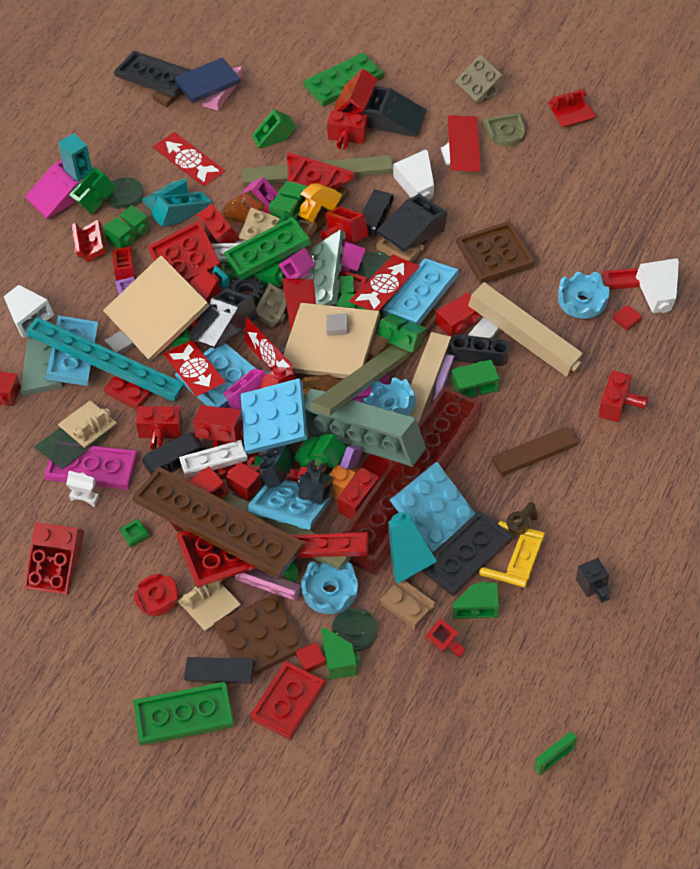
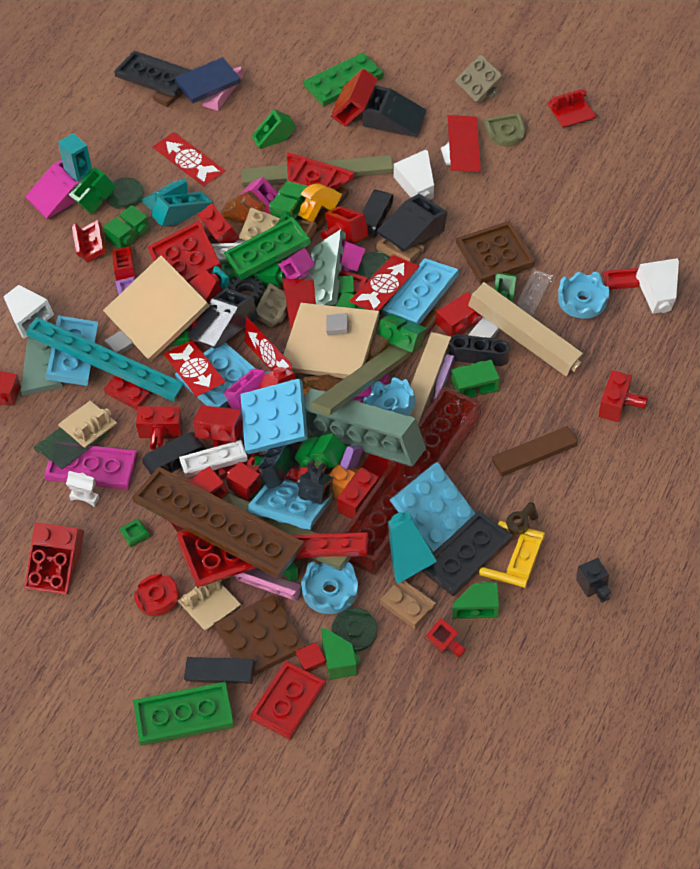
(346, 128): red brick -> none
(506, 285): none -> green slope
(534, 292): none -> clear tile
(555, 753): green tile -> none
(627, 317): red tile -> none

